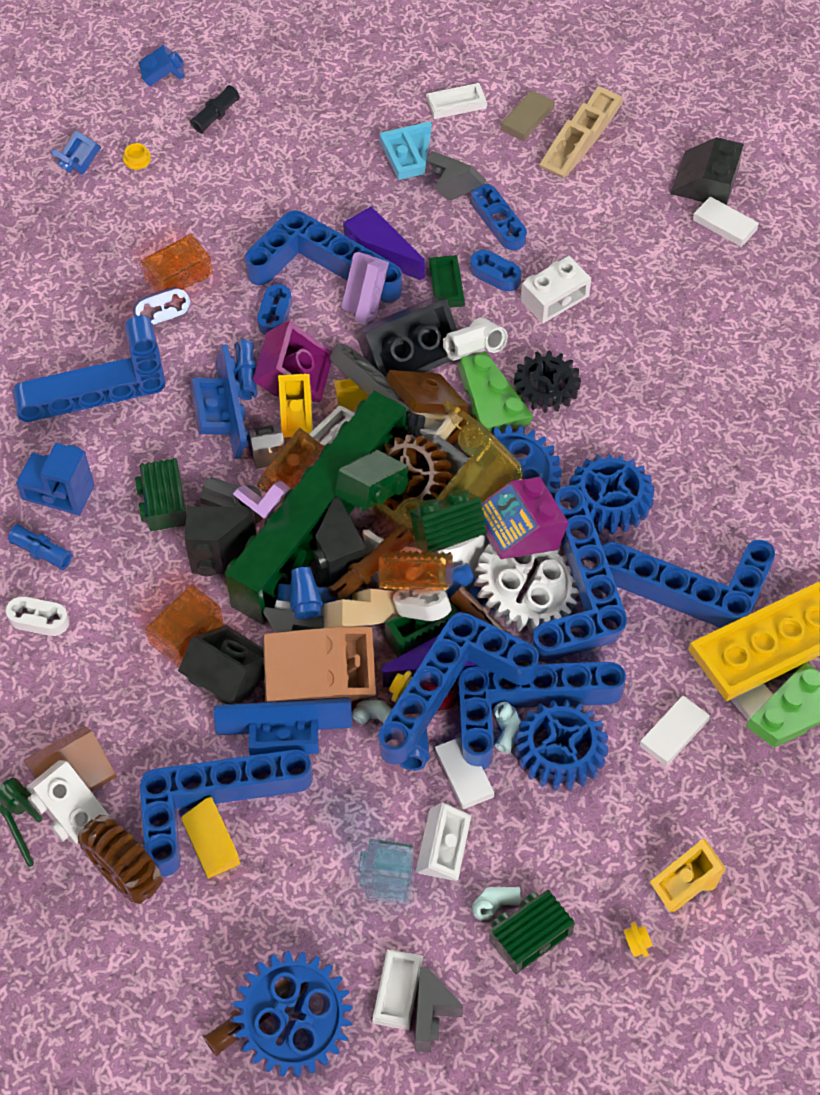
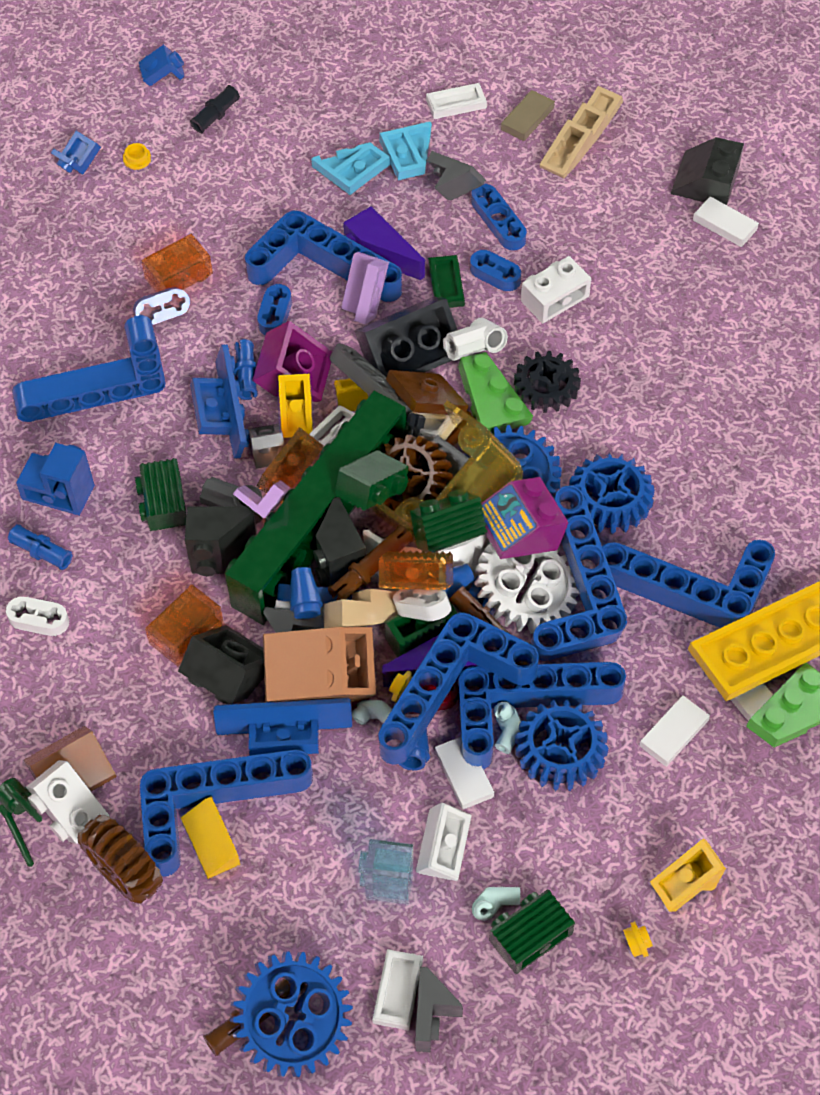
(352, 166): none -> medium azure wing

